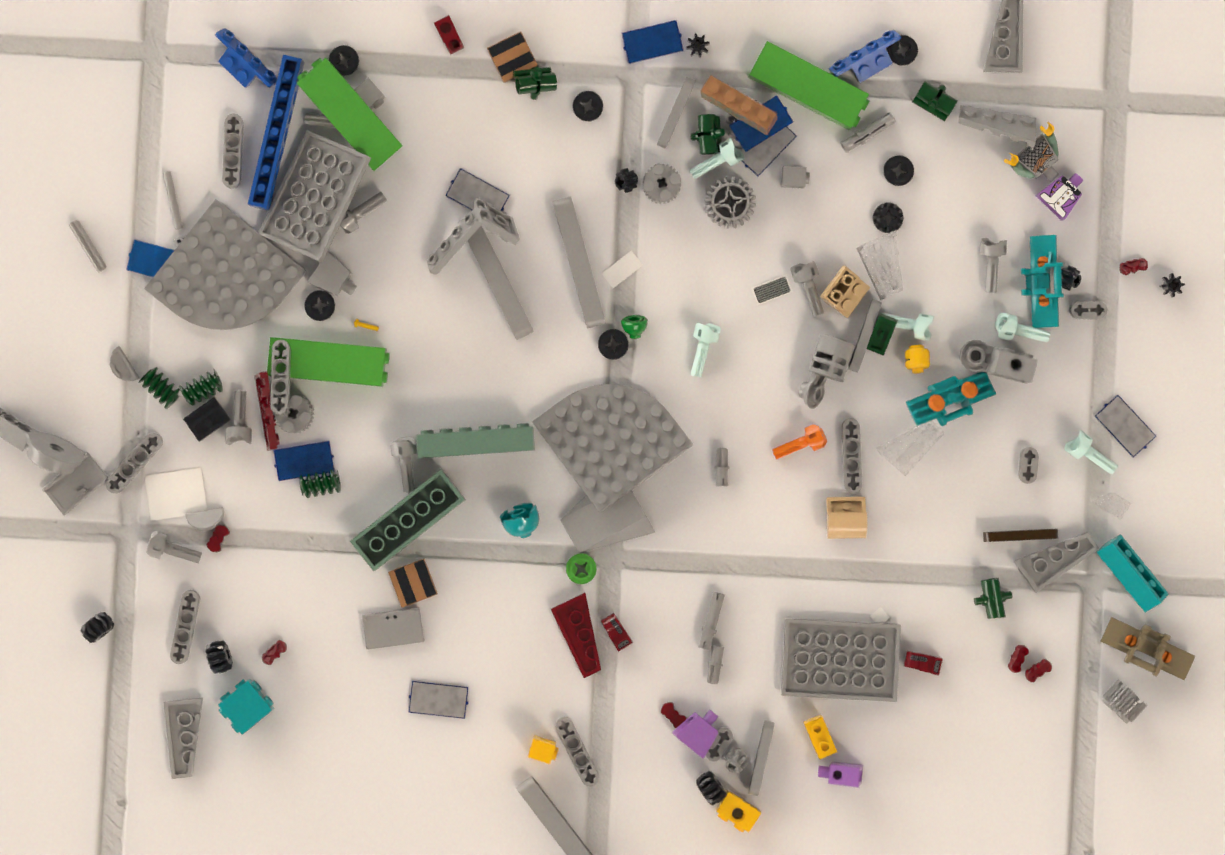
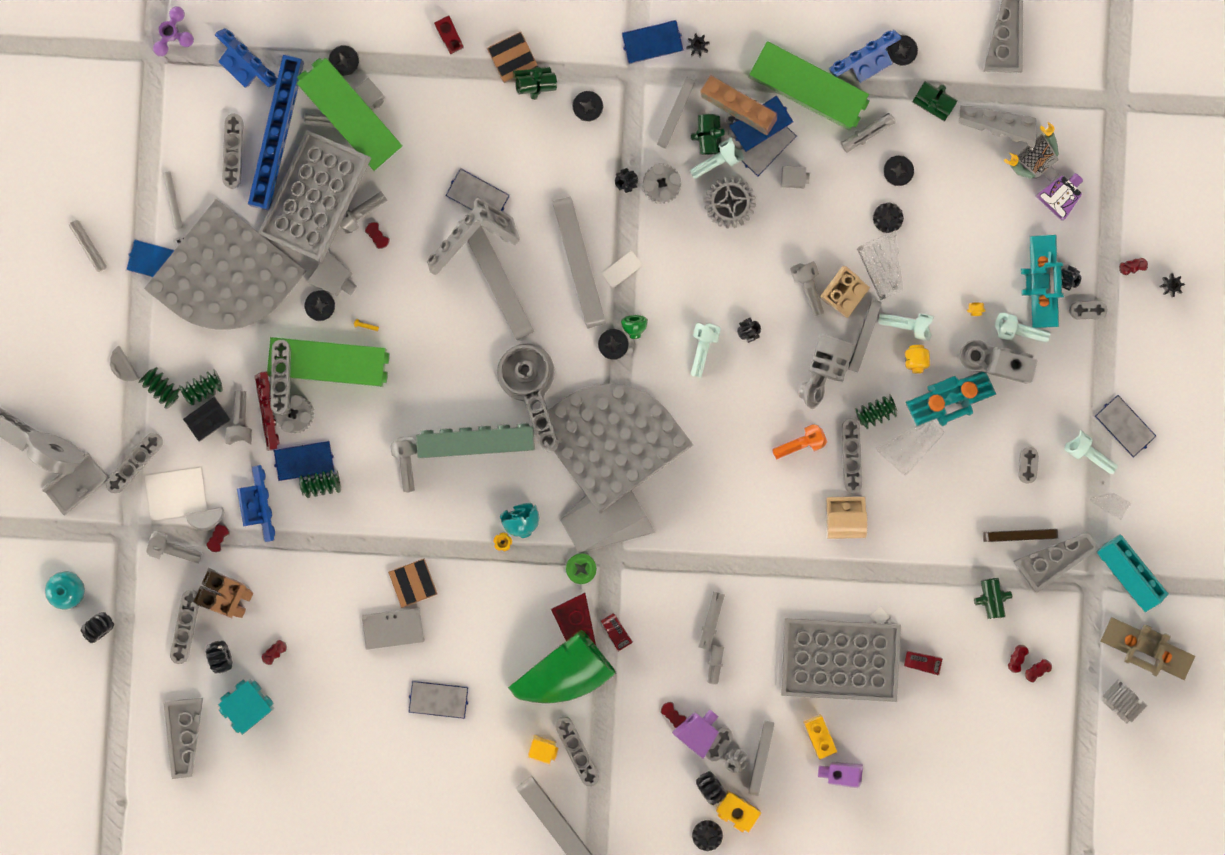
(64, 590): none -> teal cylinder
(185, 39): none -> medium lavender piece
(229, 594): none -> hips
(255, 506): none -> blue bracket
(380, 241): none -> dark red piece
(407, 520): sand green brick -> none
(498, 545): none -> yellow plate
(530, 387): none -> light grey beam
(566, 673): none -> green panel
(701, 828): none -> black gear
(722, 467): light grey axle -> none
(749, 330): none -> black gear
(771, 290): sticker -> none
(876, 412): none -> dark green piece
(882, 334): dark green plate -> none
(976, 308): none -> yellow plate
(993, 251): light grey piece -> none

